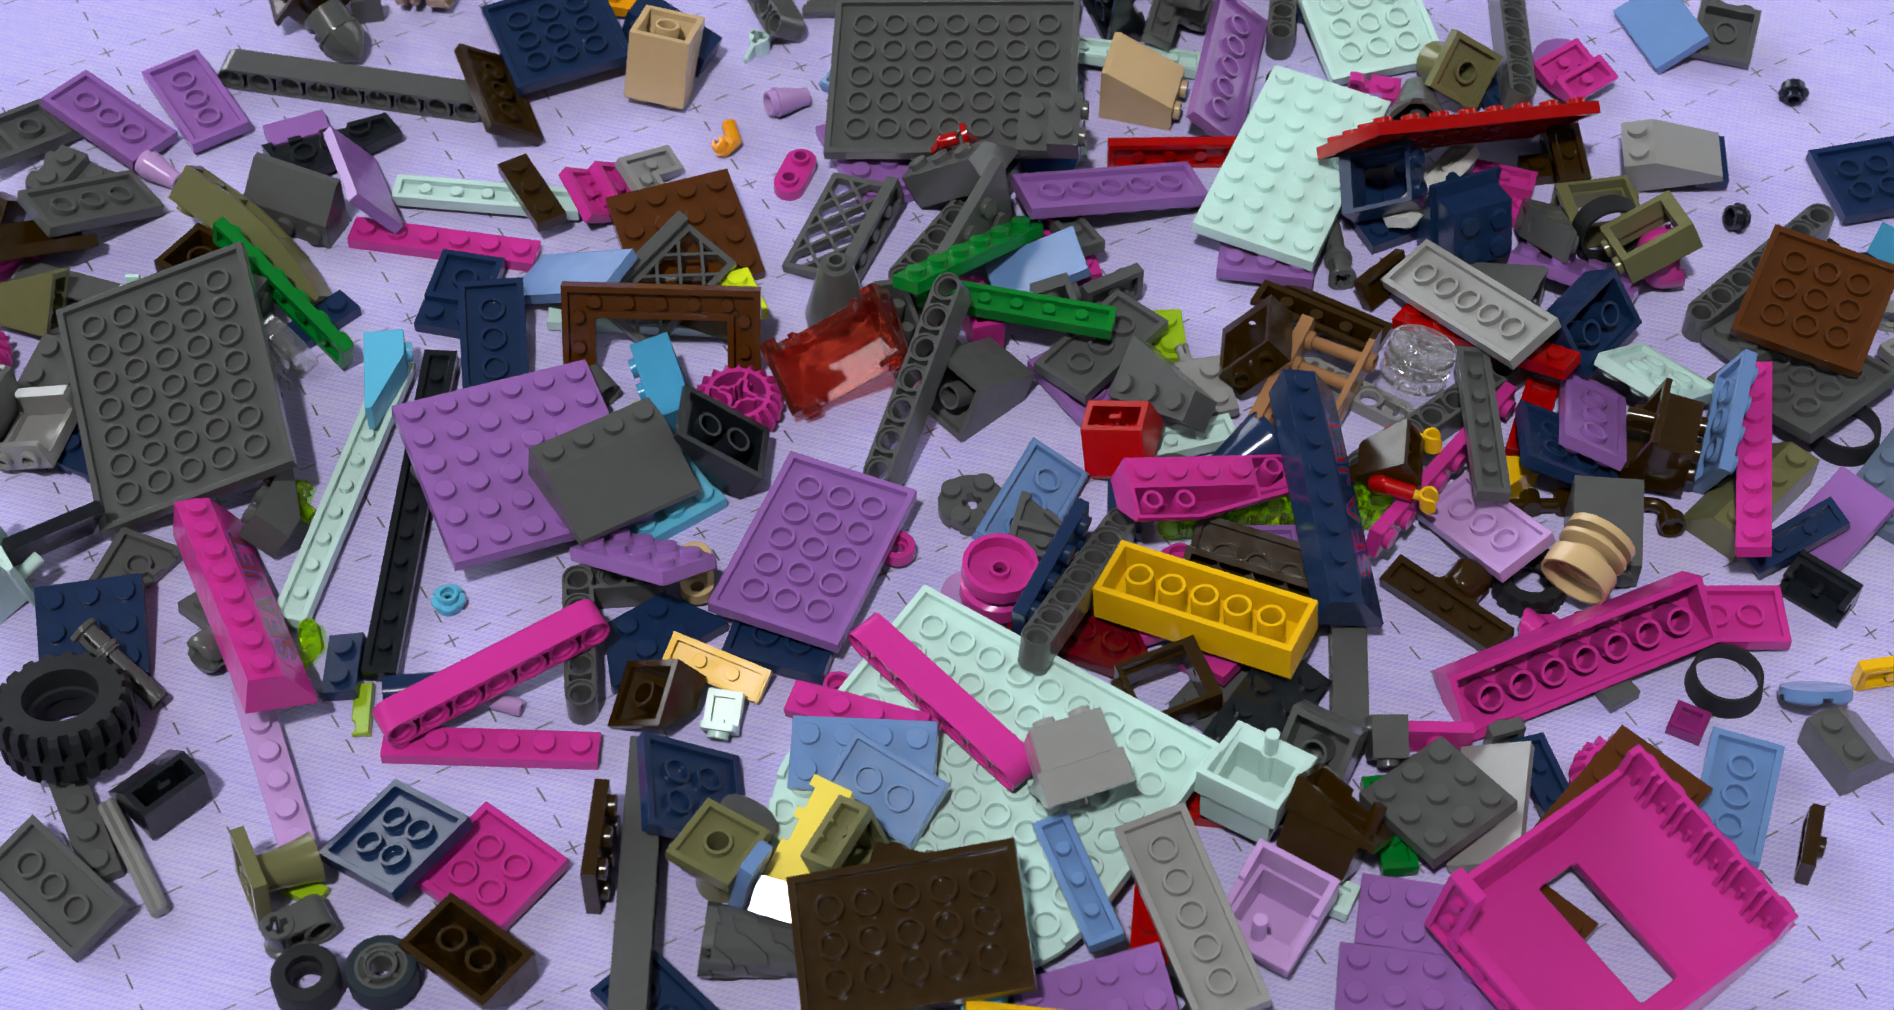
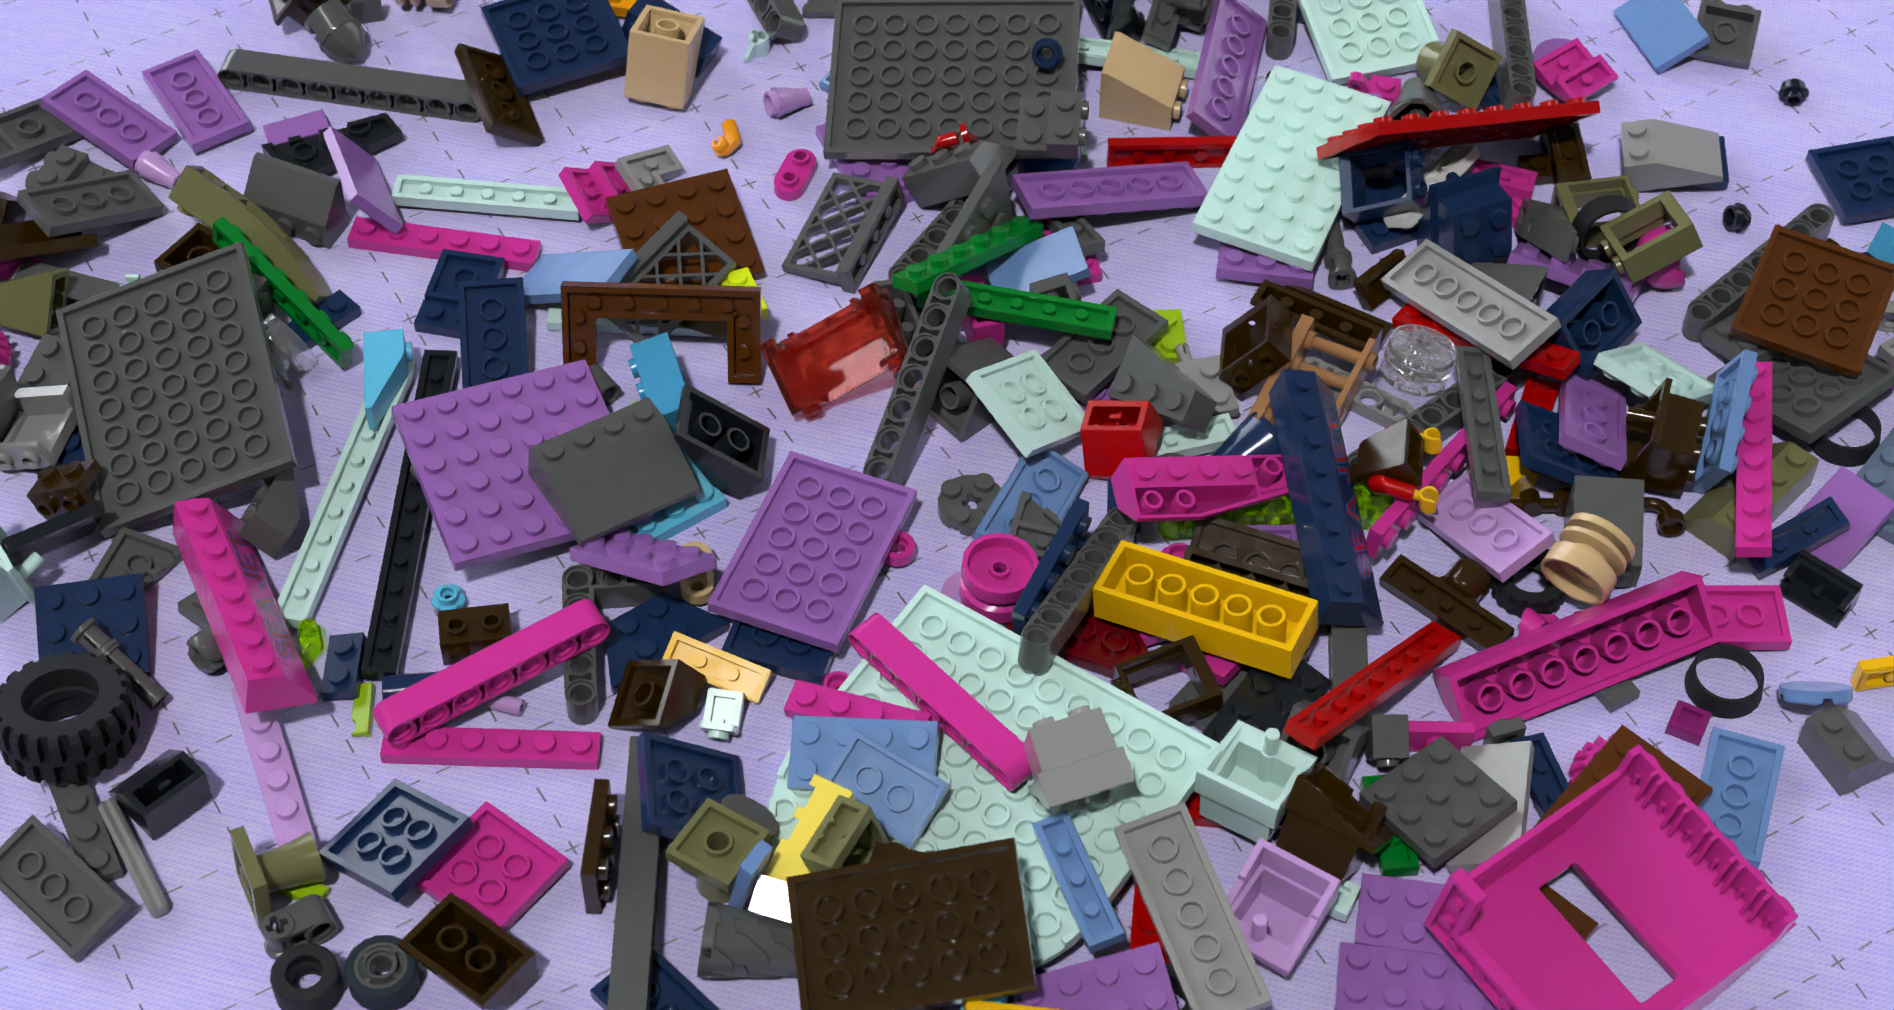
(63, 487): none -> dark brown bracket
(306, 510): clear neon green arm -> none
(471, 630): none -> dark brown brick
(532, 192): dark brown plate -> none
(746, 392): dark pink gear -> none
(832, 288): dark grey cone -> none
(1028, 402): none -> light aqua plate
(1040, 60): none -> dark blue plate
(1126, 279): dark grey bracket -> none
(1372, 685): none -> red plate
(1811, 844): dark brown plate -> none

